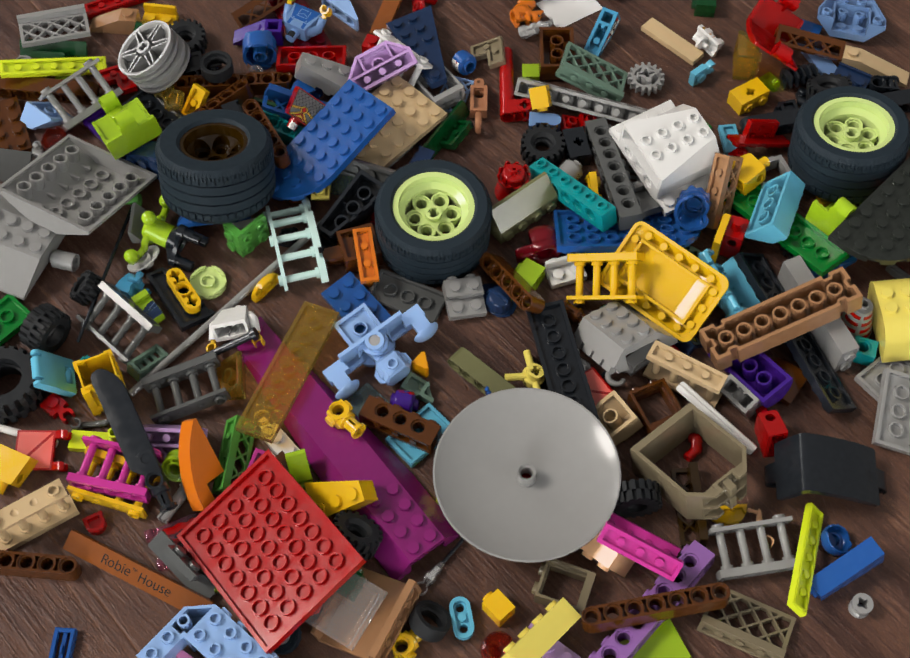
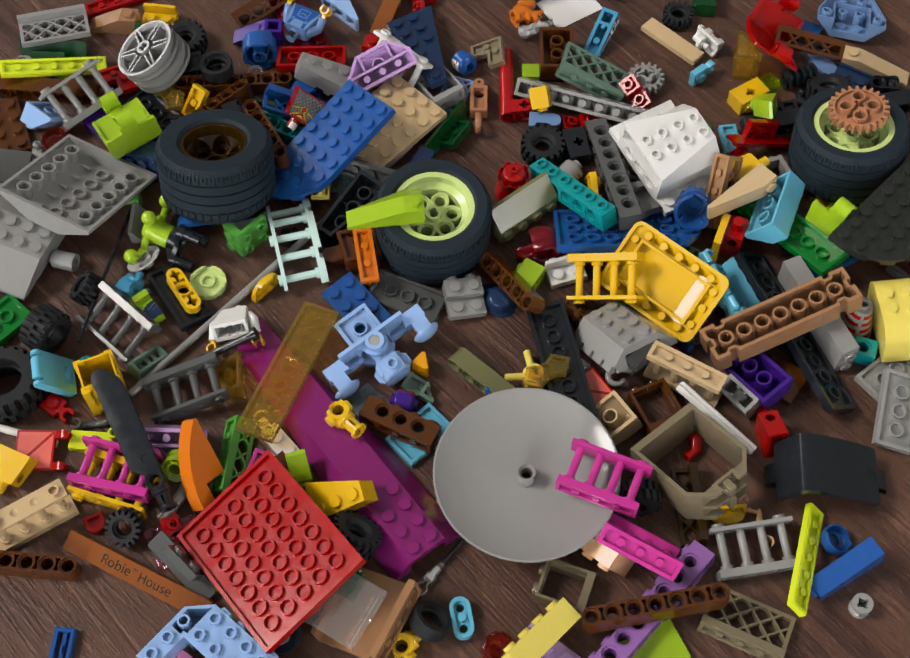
(113, 529): none -> black tyre
(165, 524): none -> red plate
(392, 210): none -> lime wedge
(498, 607): yellow brick -> none
(552, 368): none -> clear yellow tile
(607, 497): none -> dark pink fence
(635, 91): none -> slope
(677, 9): none -> black tyre
(748, 189): none -> tan wedge
(764, 105): none -> lime slope
(858, 110): none -> nougat gear

